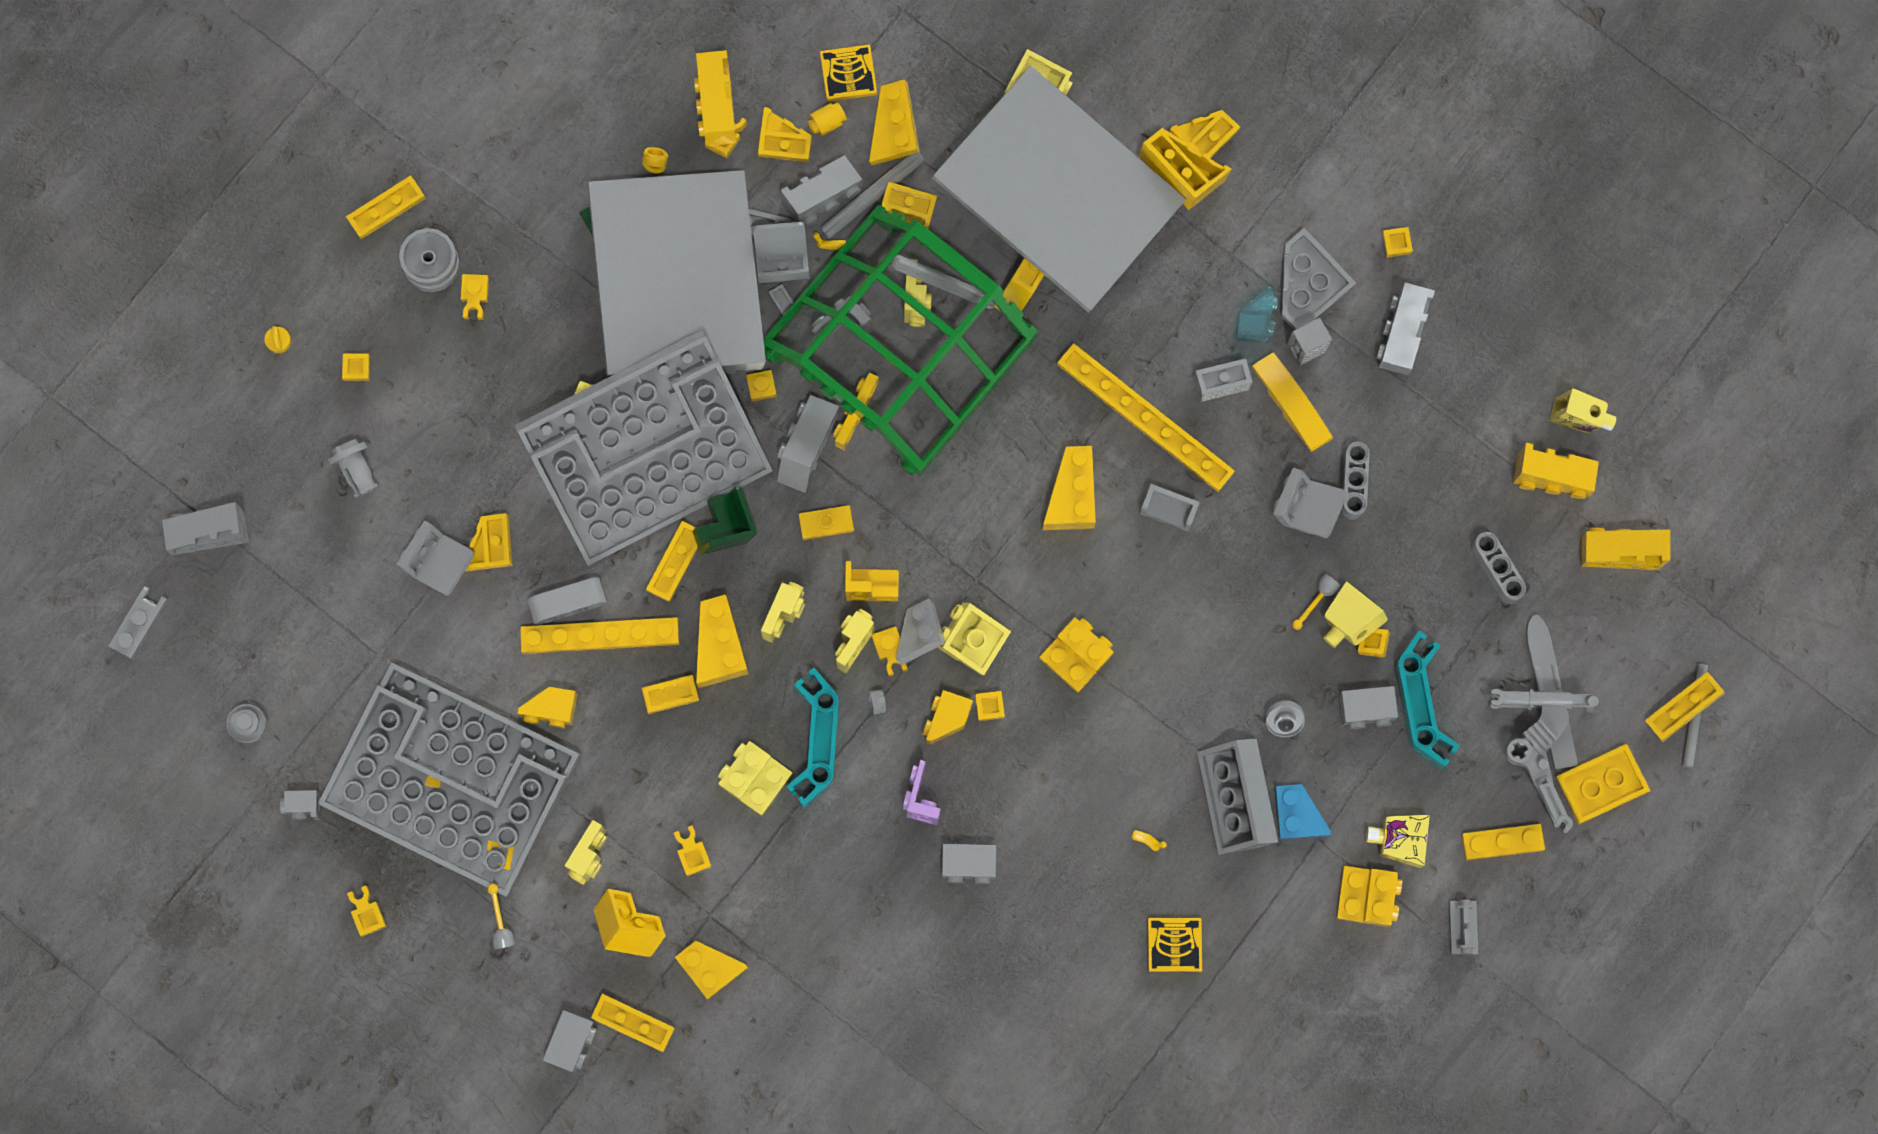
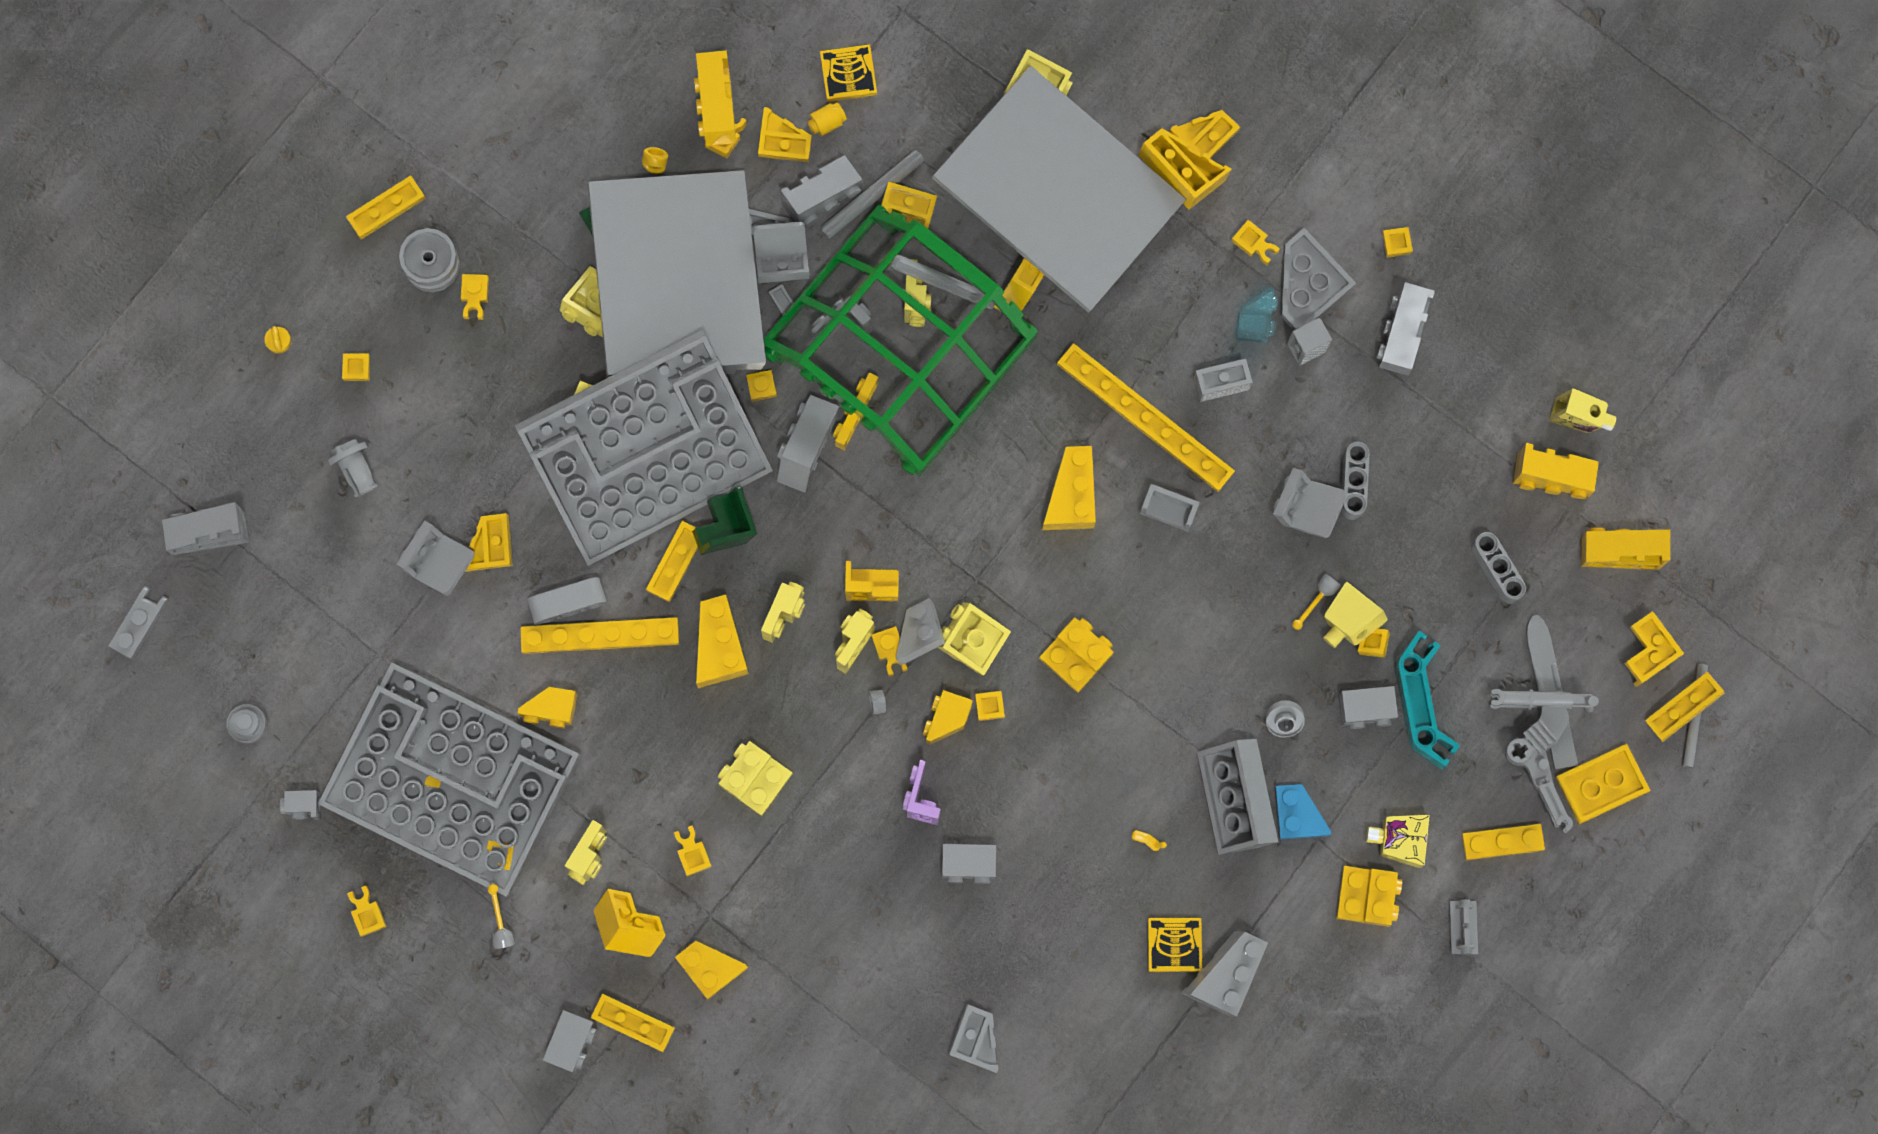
(582, 303): none -> light yellow plate
(670, 694): yellow plate -> none
(821, 741): teal piece -> none
(826, 522): yellow plate -> none
(829, 245): yellow piece -> none
(894, 125): yellow wing -> none
(975, 1039): none -> light grey wing
(1229, 974): none -> light grey wedge
(1252, 240): none -> yellow plate
(1292, 402): yellow slope -> none
(1658, 652): none -> yellow panel

